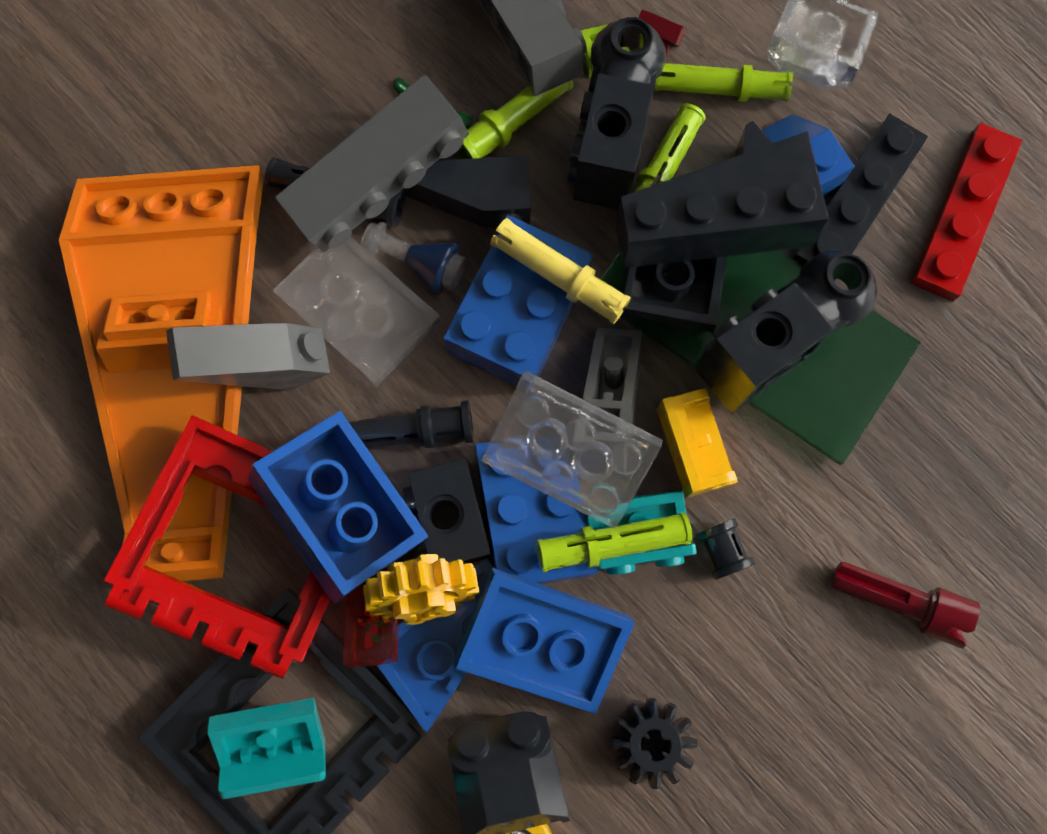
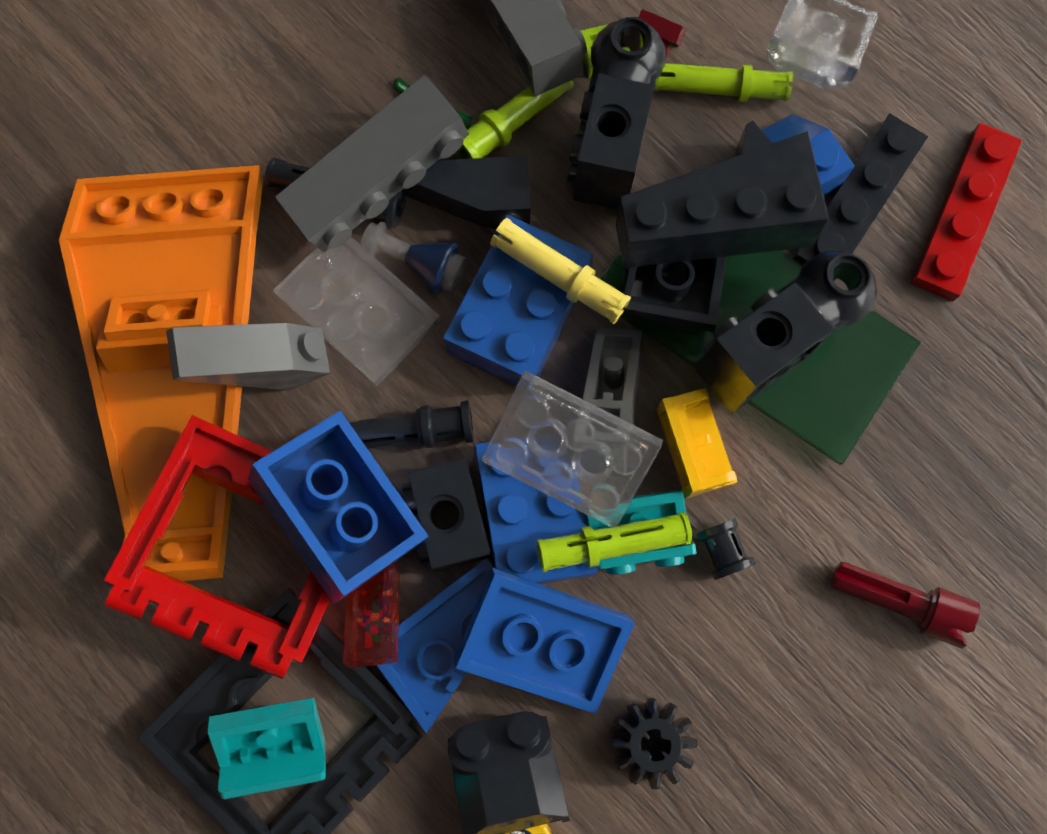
(420, 589): yellow gear -> none
(684, 127): lime pin -> none

